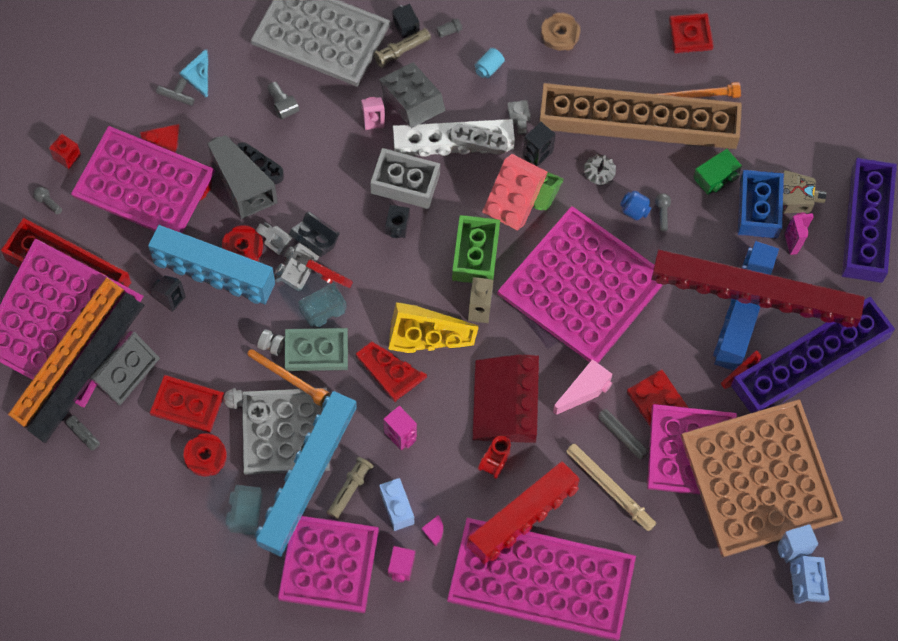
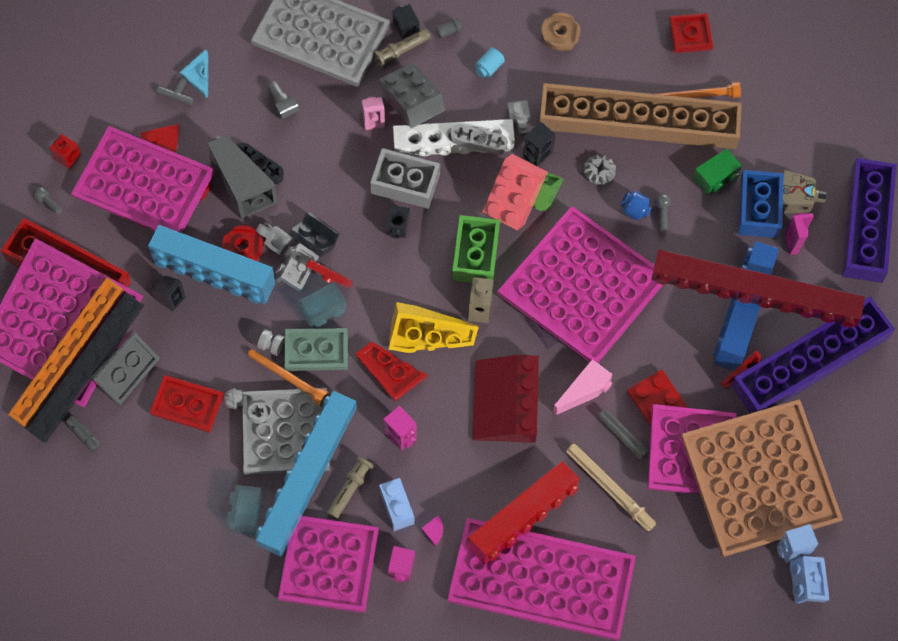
(211, 465): red plate -> none
(494, 460): red piece -> none

